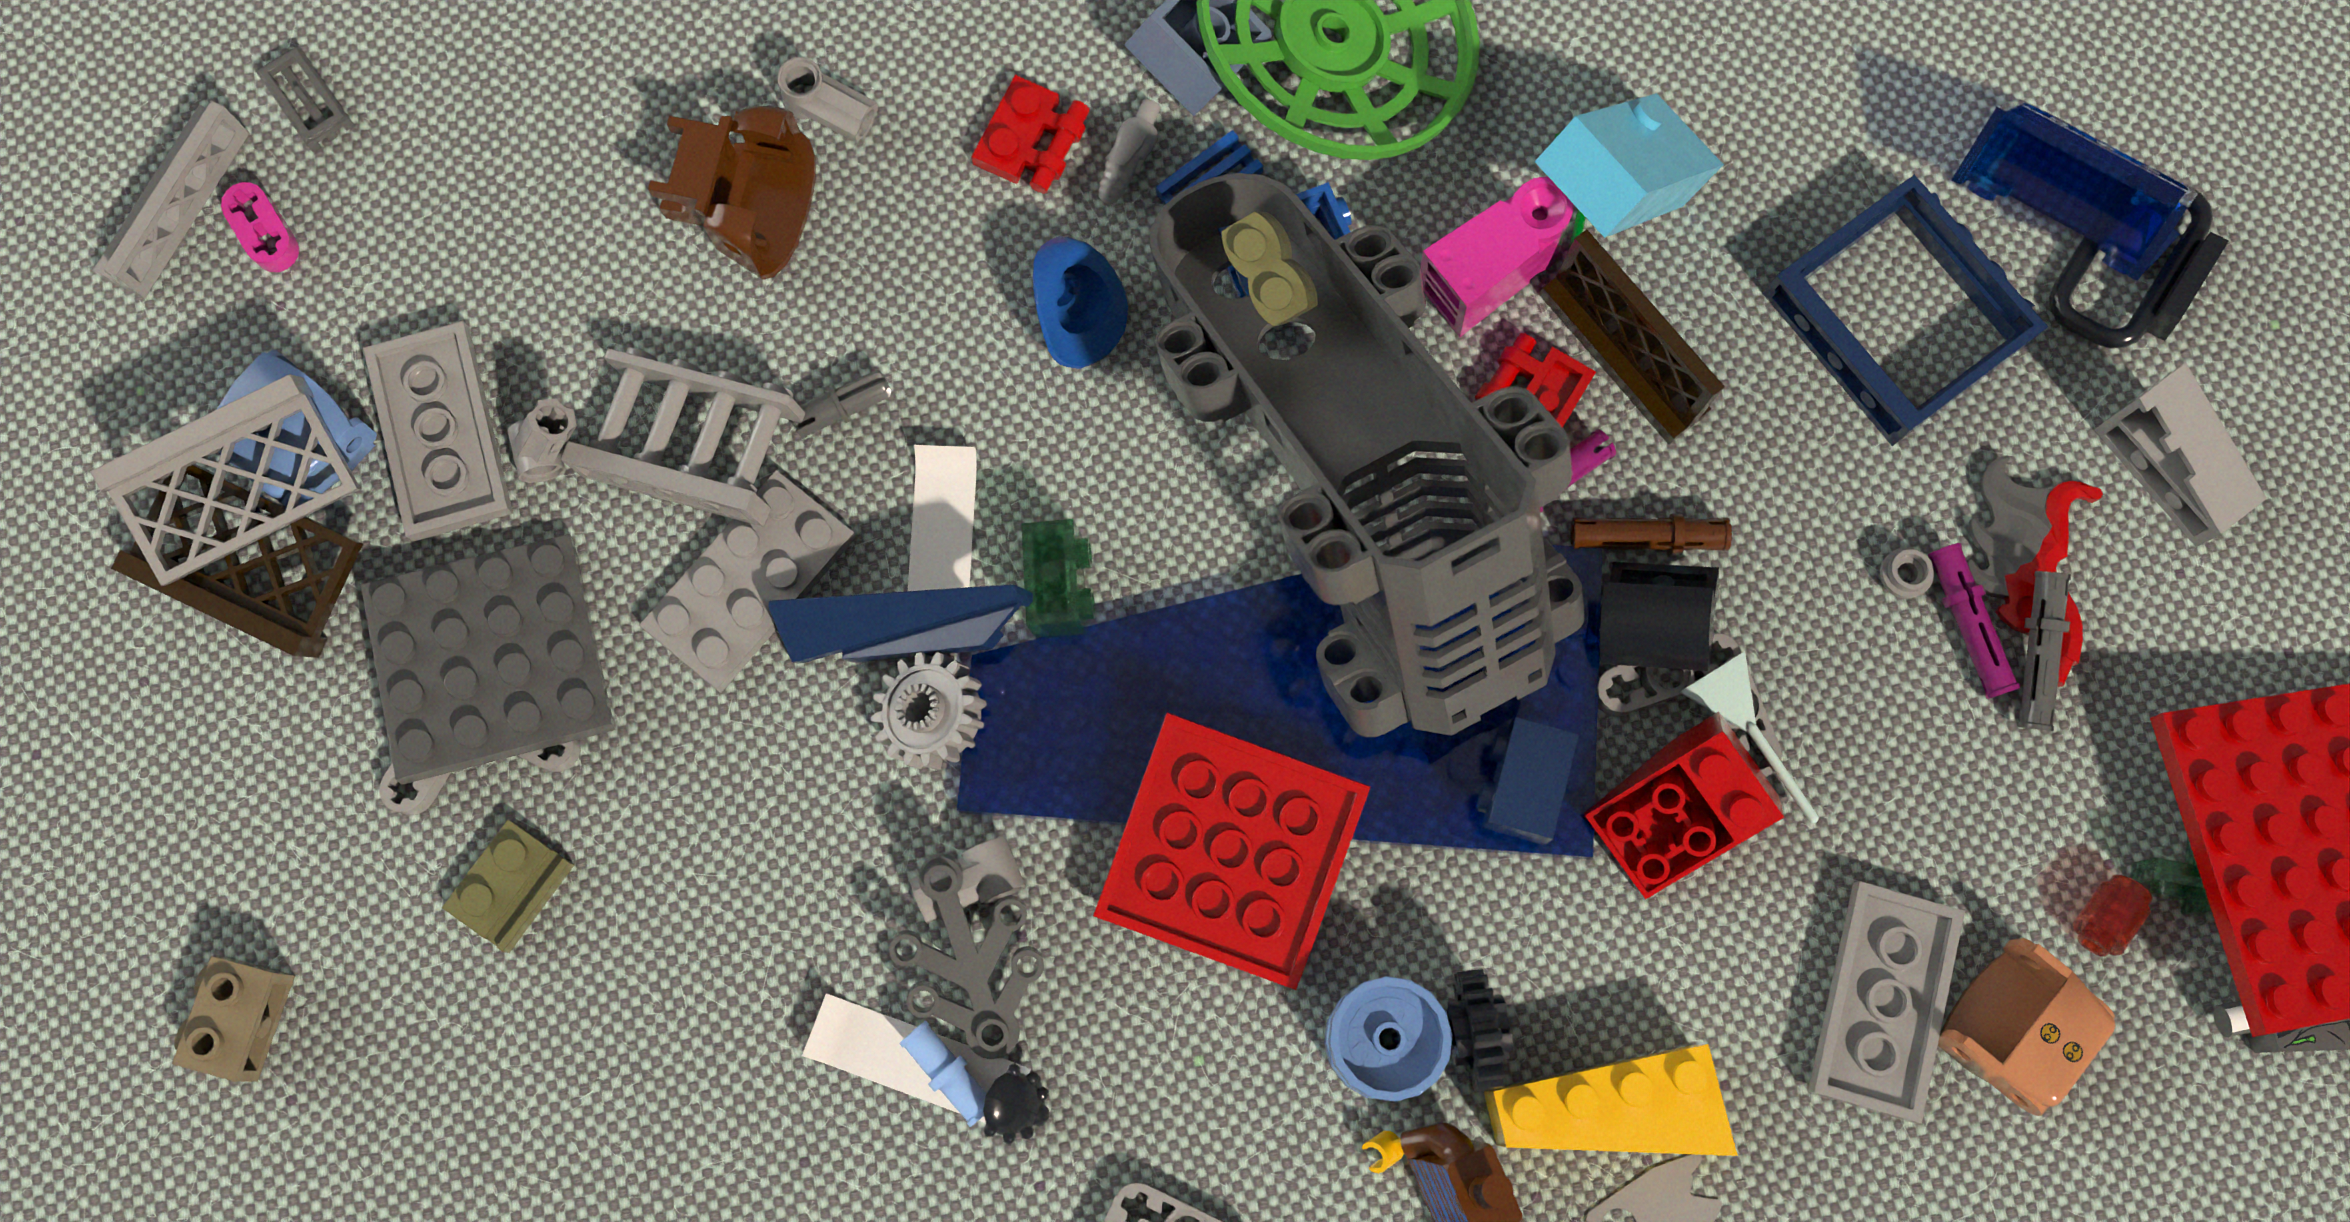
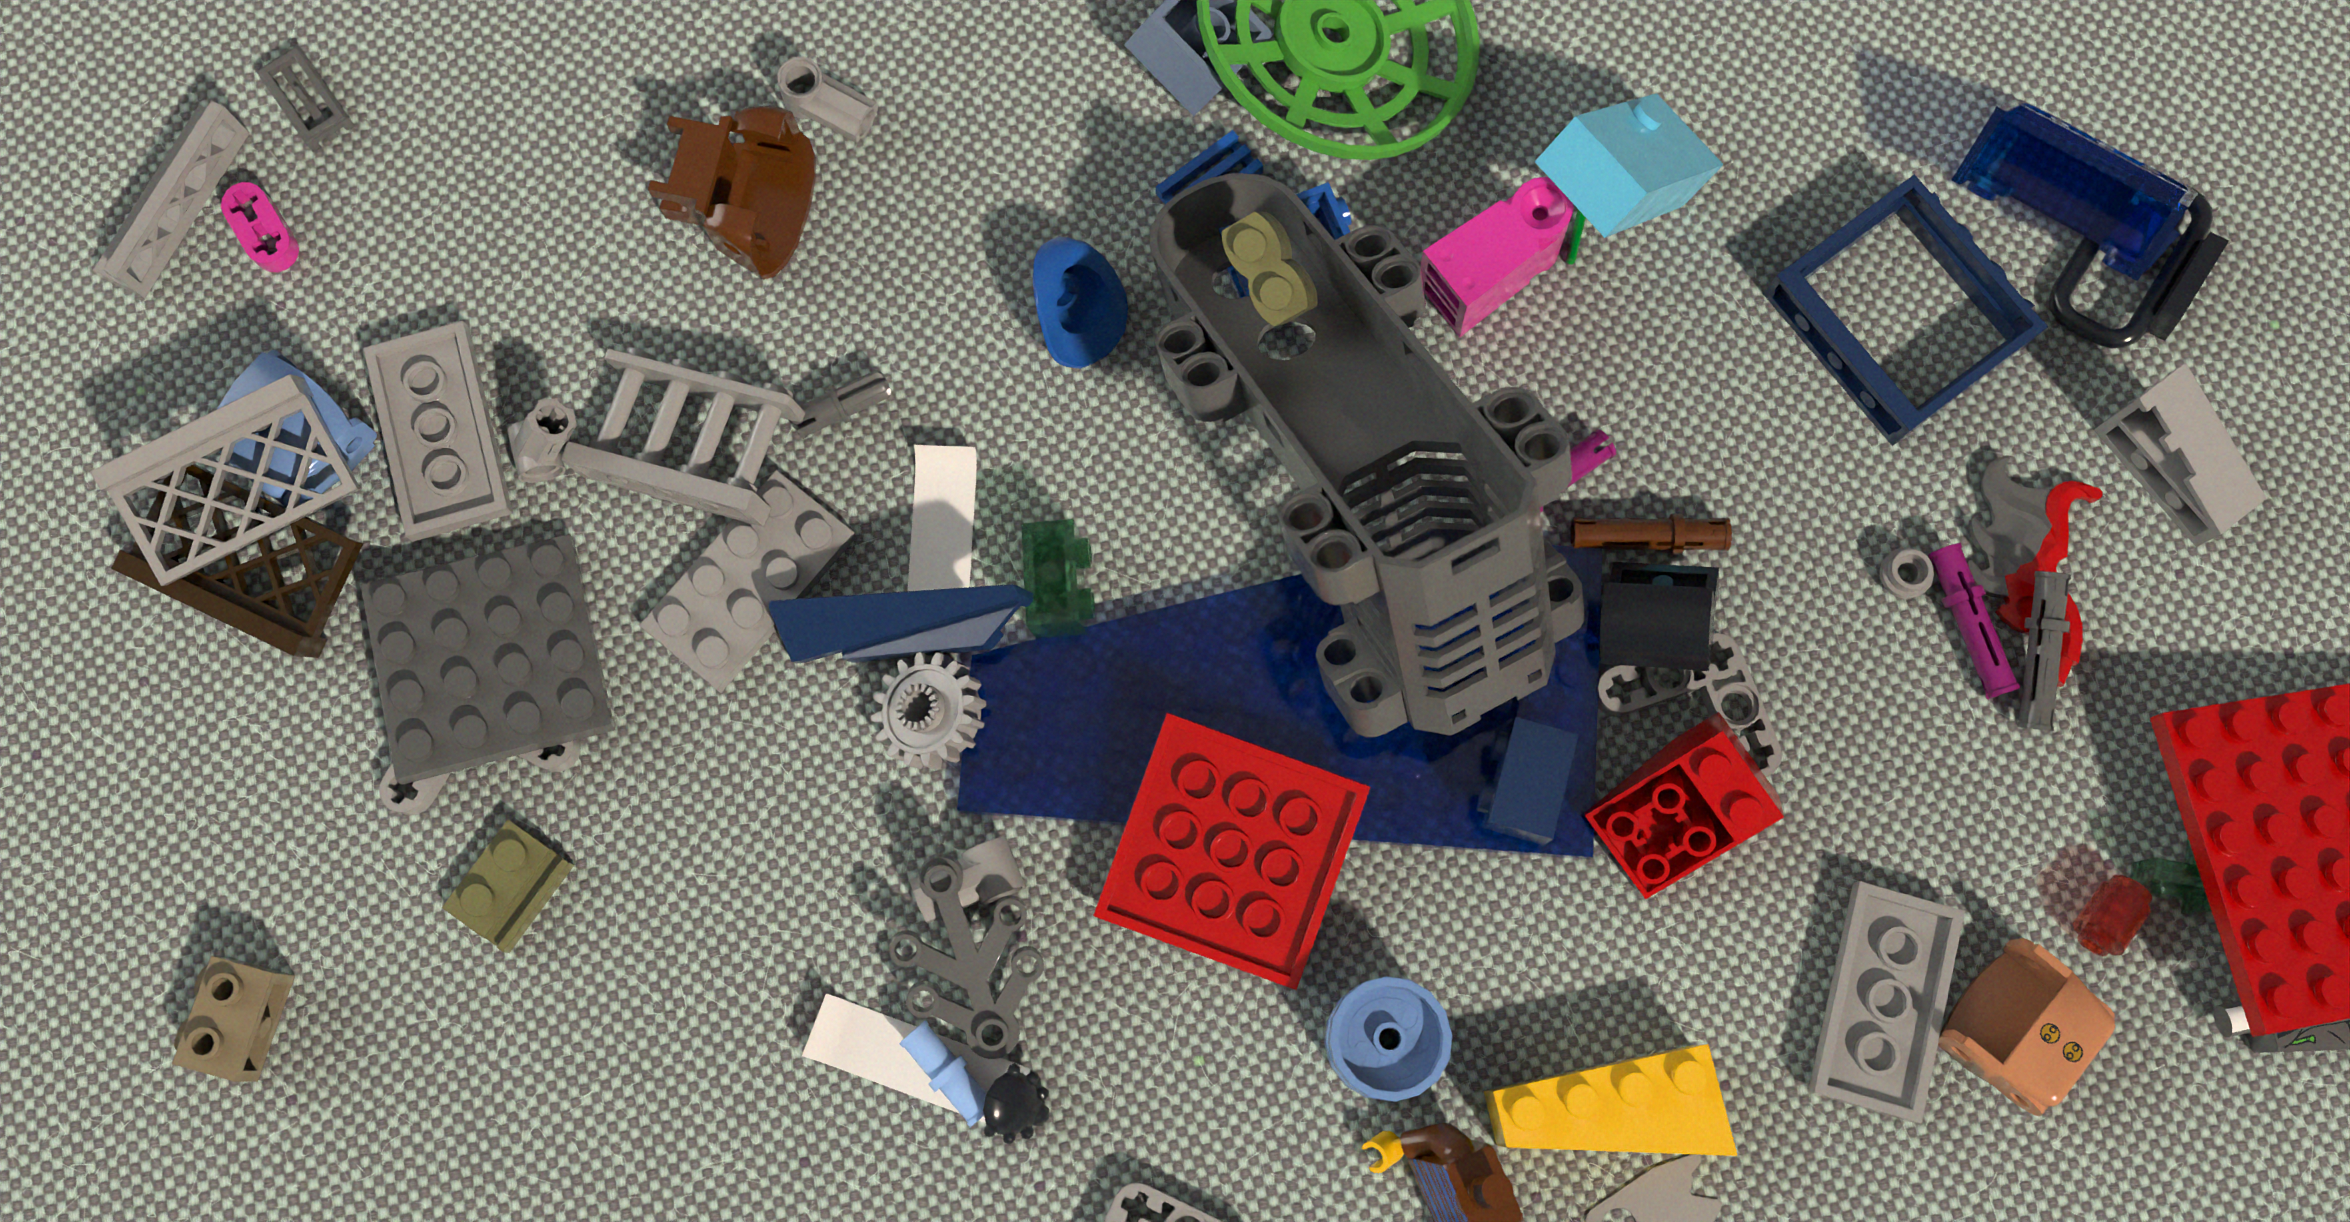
(1017, 129): red plate -> none
(1132, 146): light grey piece -> none
(1479, 1030): black gear -> none
(1554, 382): red plate -> none
(1626, 337): dark brown fence -> none
(1729, 692): light aqua piece -> none

